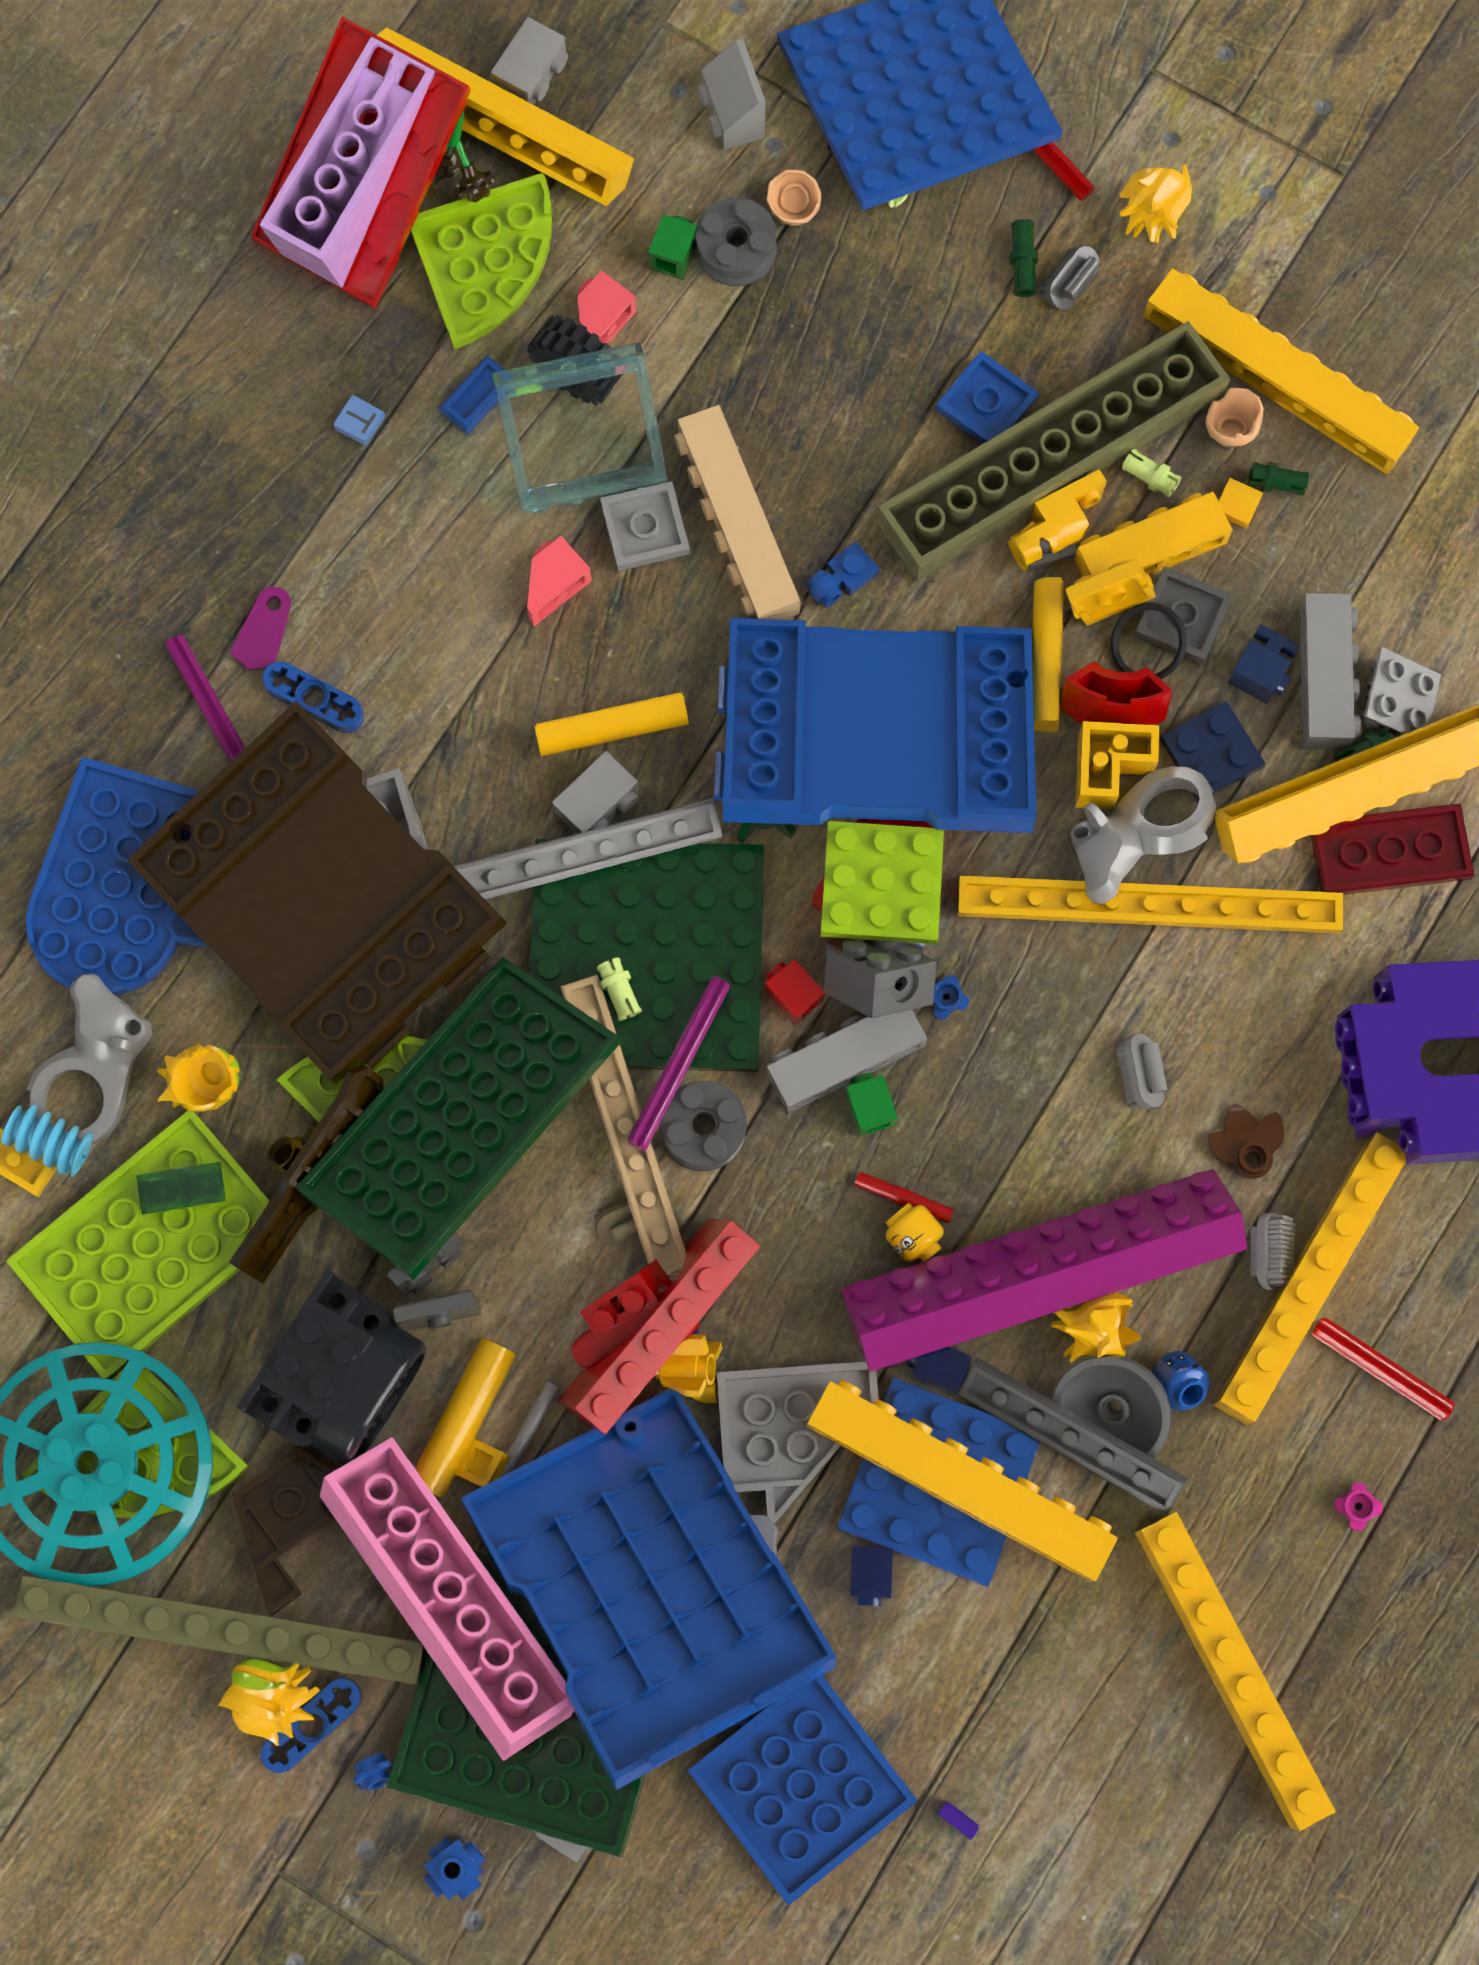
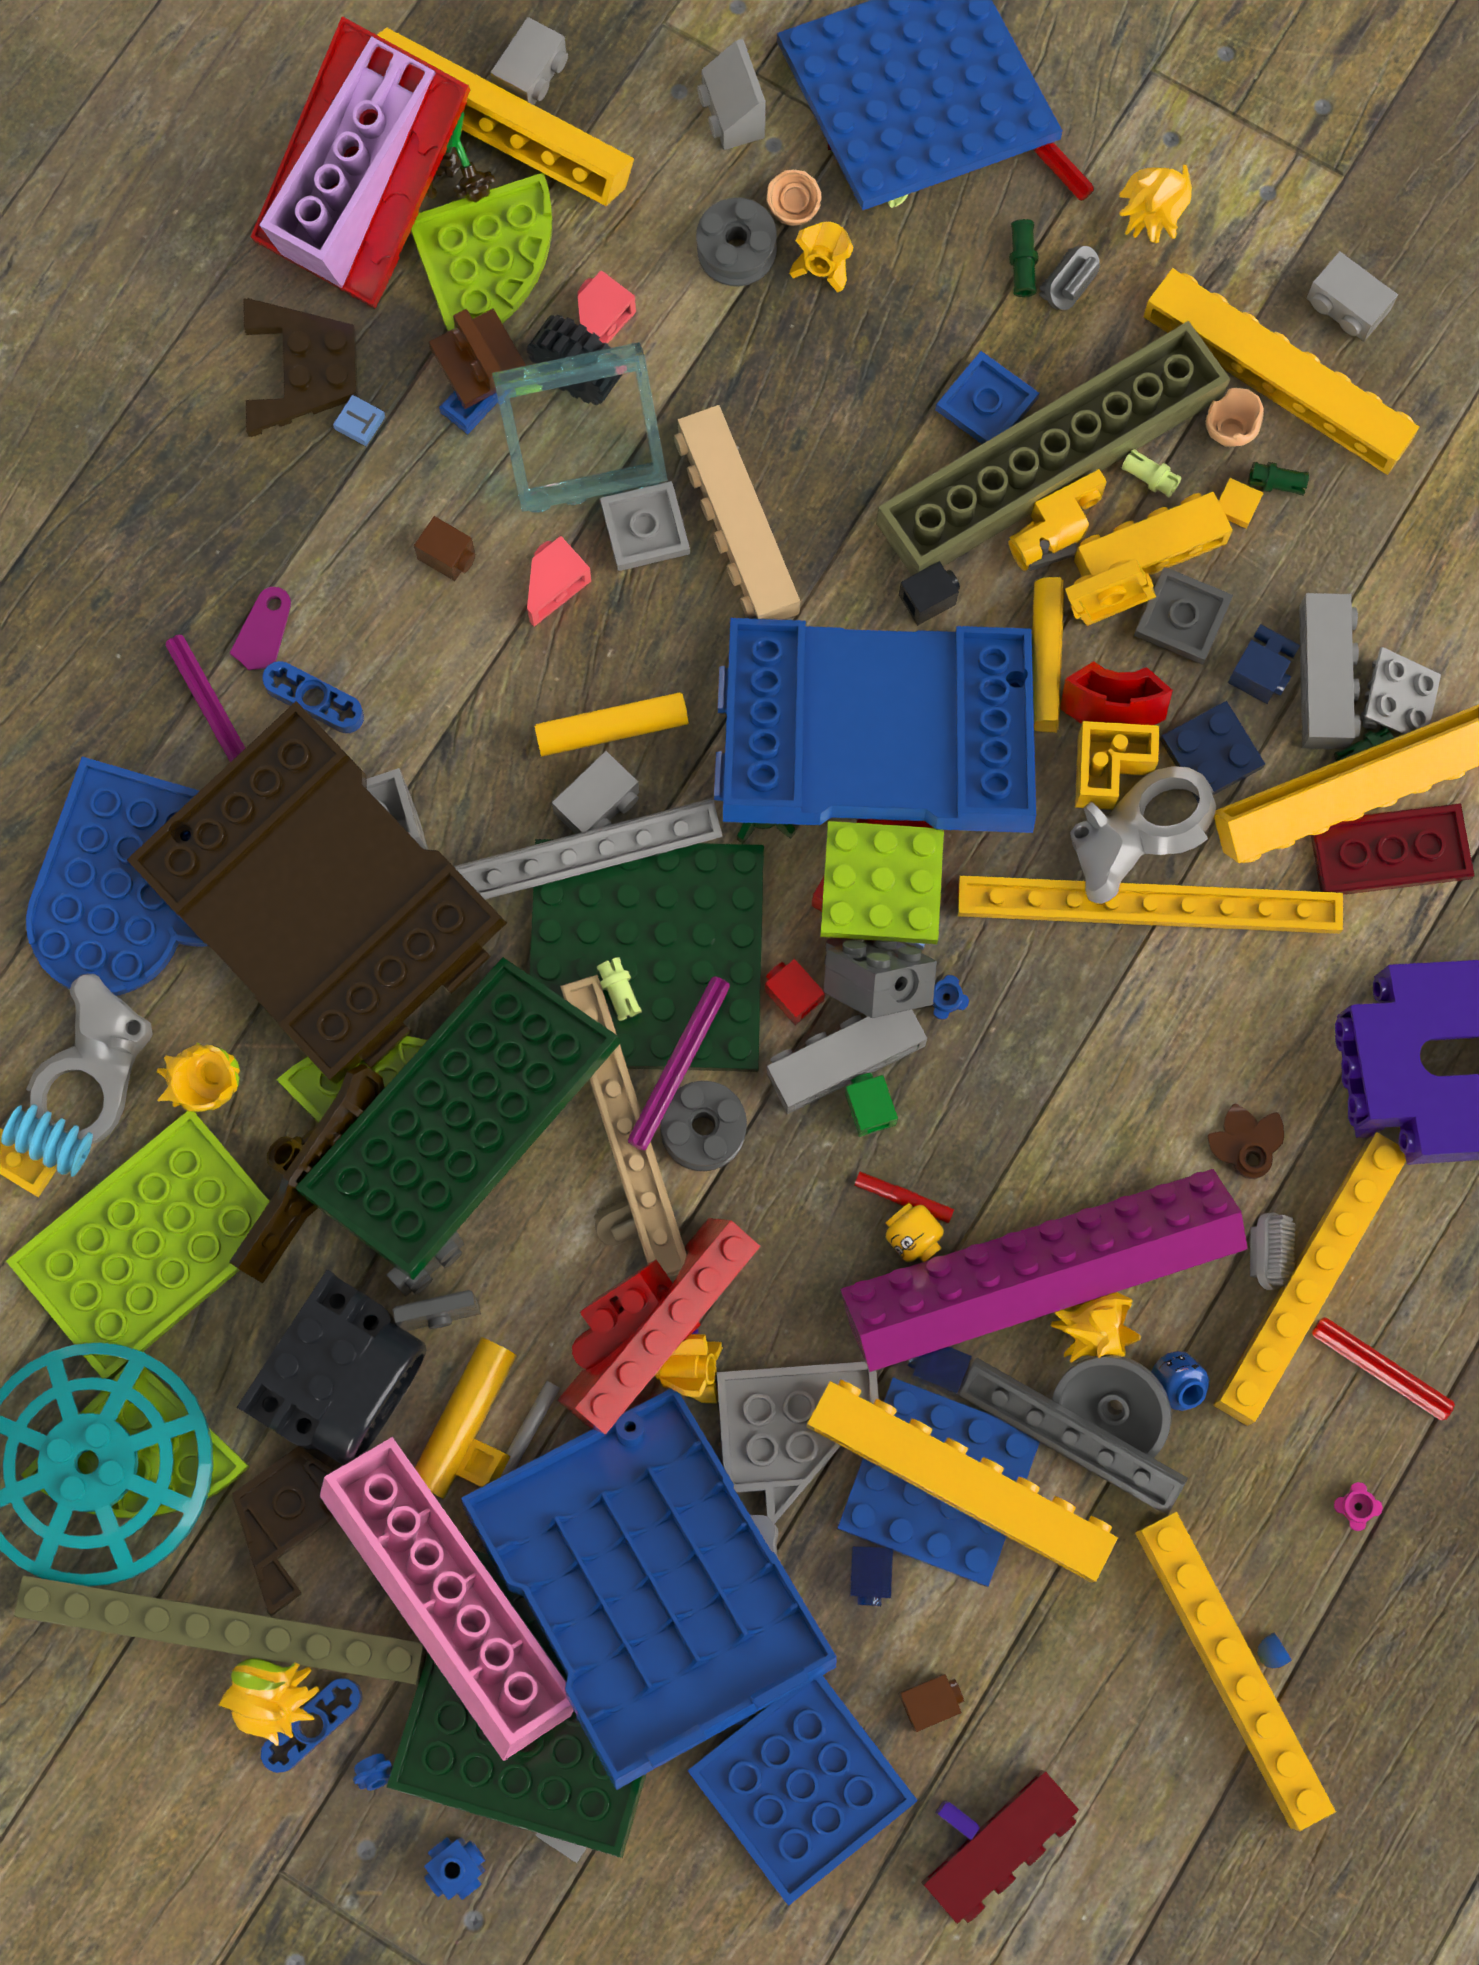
(181, 1188): clear green slope -> none
(316, 364): none -> dark brown wing
(445, 549): none -> reddish brown brick
(473, 353): none -> reddish brown bracket
(673, 246): green brick -> none
(824, 253): none -> yellow brick
(847, 570): blue plate -> none
(929, 592): none -> black brick
(931, 1702): none -> reddish brown brick
(1000, 1847): none -> dark red brick
(1142, 1072): light grey piece -> none
(1157, 607): black tyre -> none
(1272, 1652): none -> blue hinge
(1351, 296): none -> light grey brick

